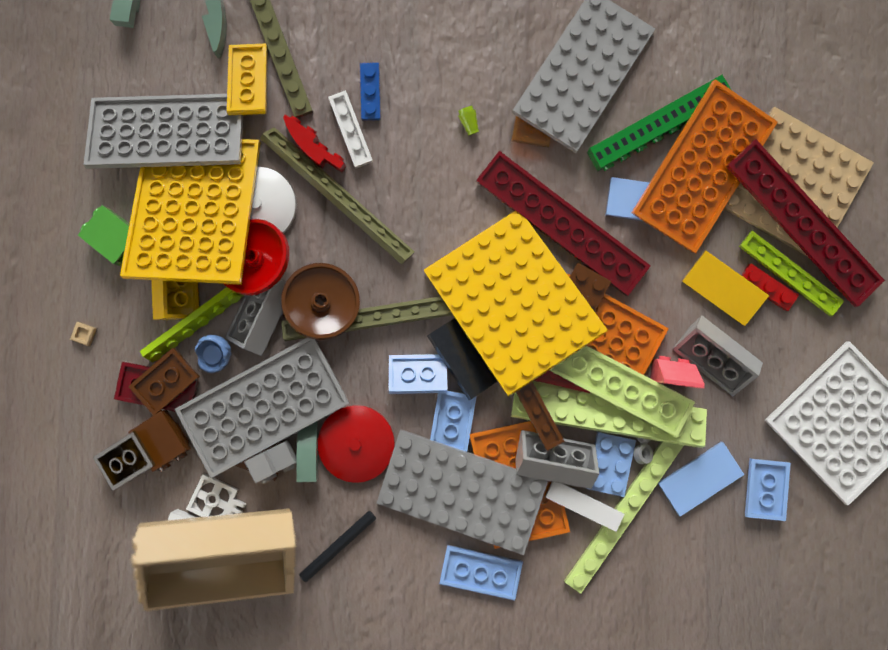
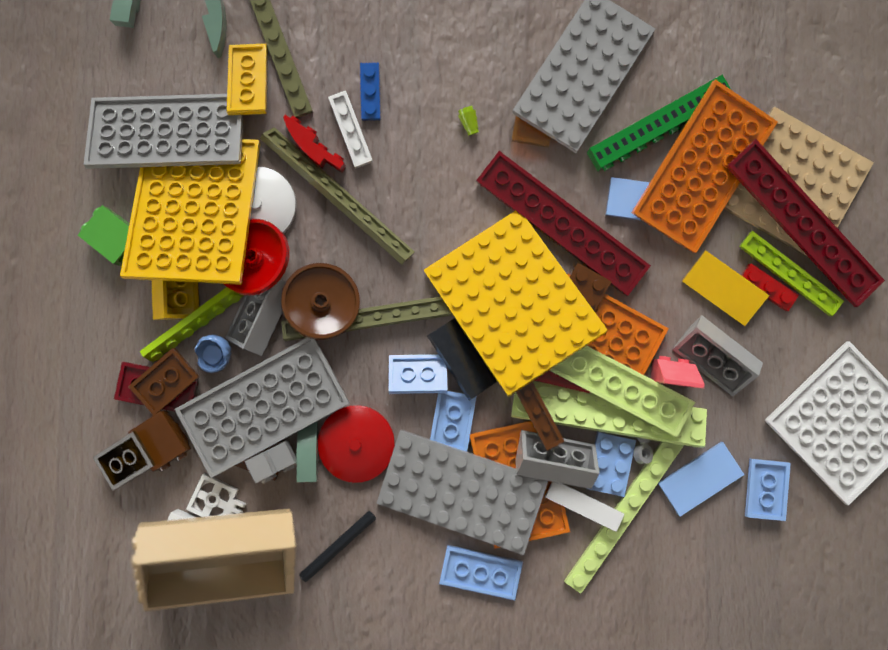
(83, 334): tan tile -> none

